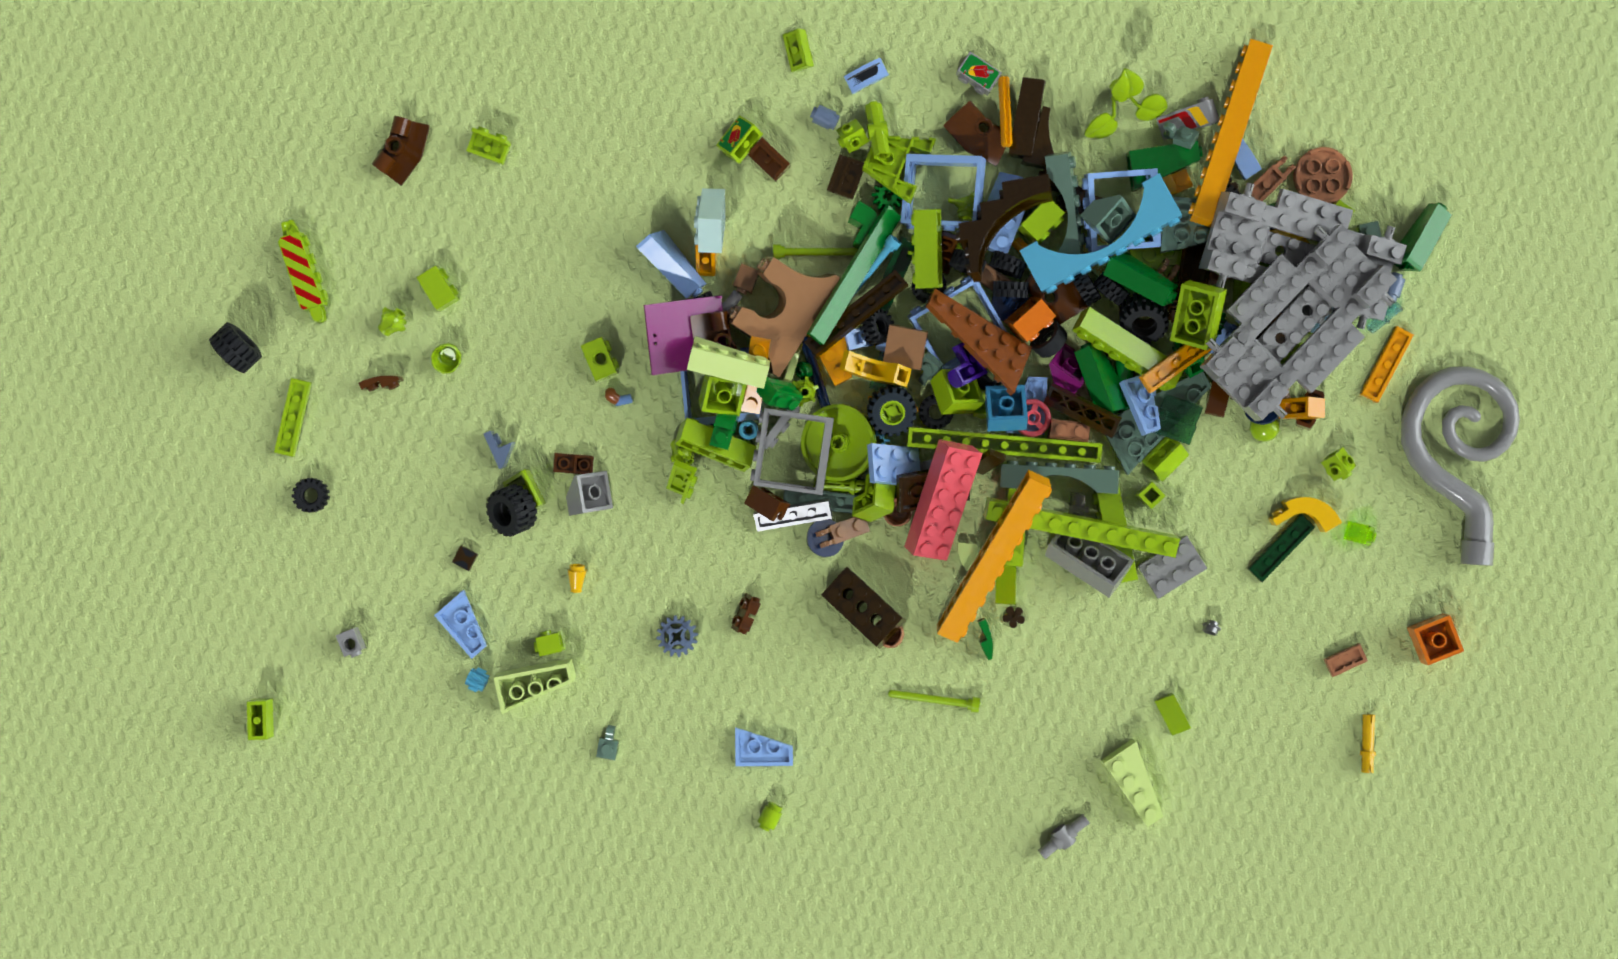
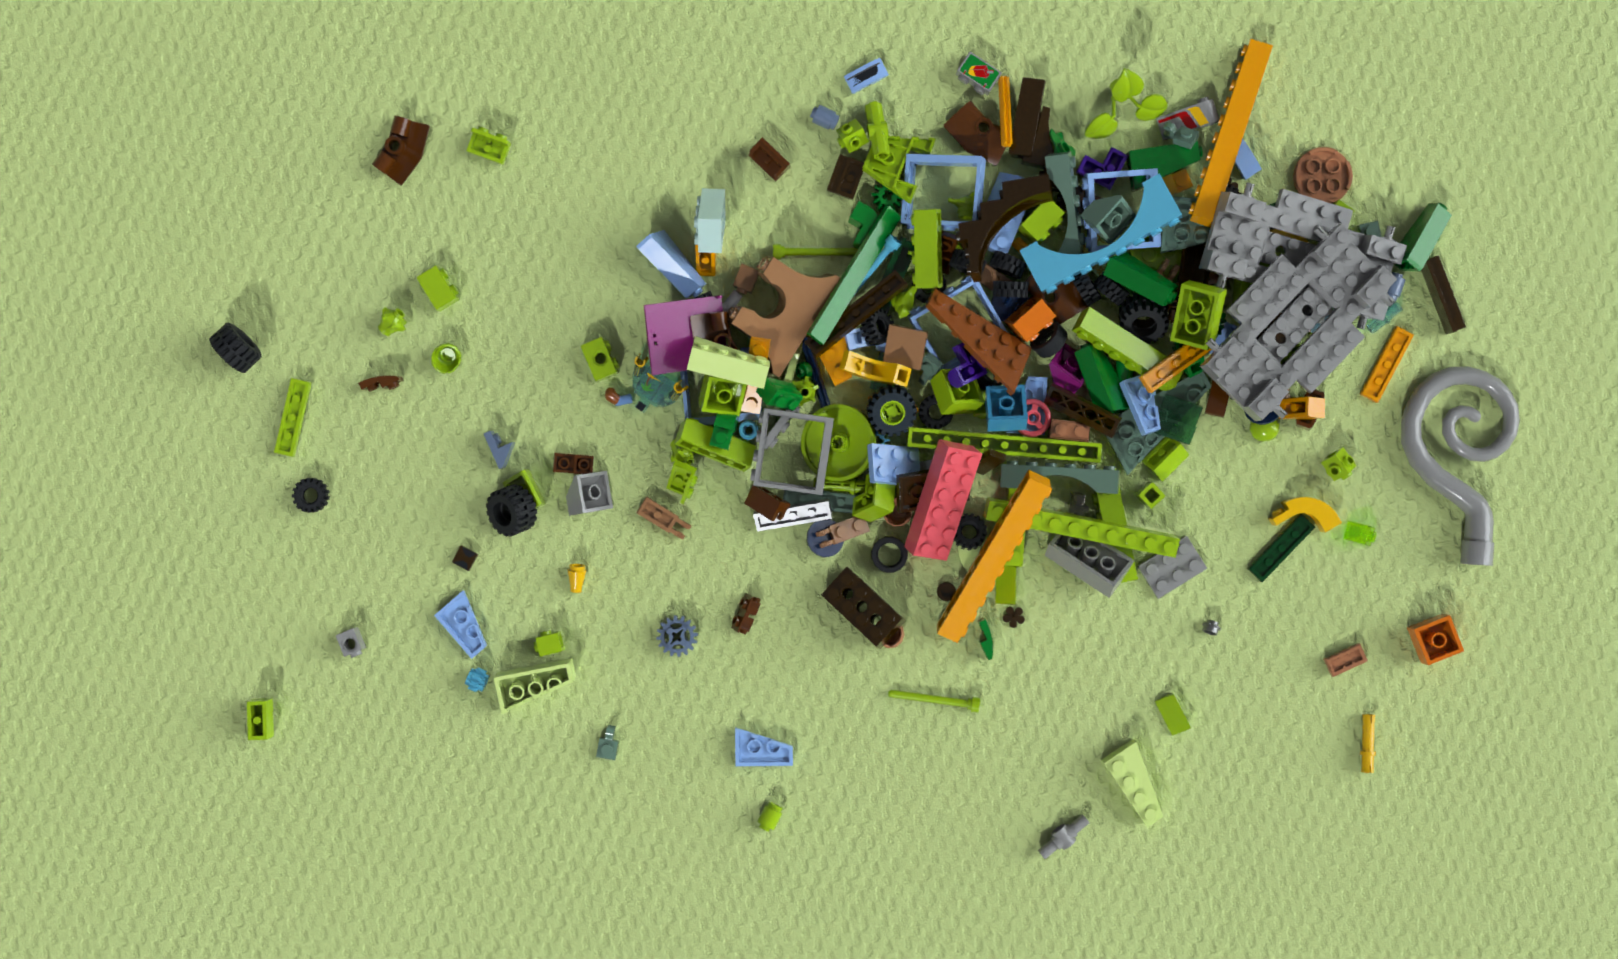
(303, 271): lime hinge -> none
(653, 388): none -> clear light blue torso
(661, 517): none -> medium nougat hinge
(739, 139): lime brick -> none
(798, 50): lime slope -> none
(889, 569): none -> black tyre
(904, 302): none -> lime animal
(946, 591): none -> dark brown tile
(980, 529): none -> black tyre
(1059, 143): none -> green plate
(1113, 162): none -> dark purple brick
(1270, 180): nougat hinge -> none
(1442, 295): none -> dark brown panel

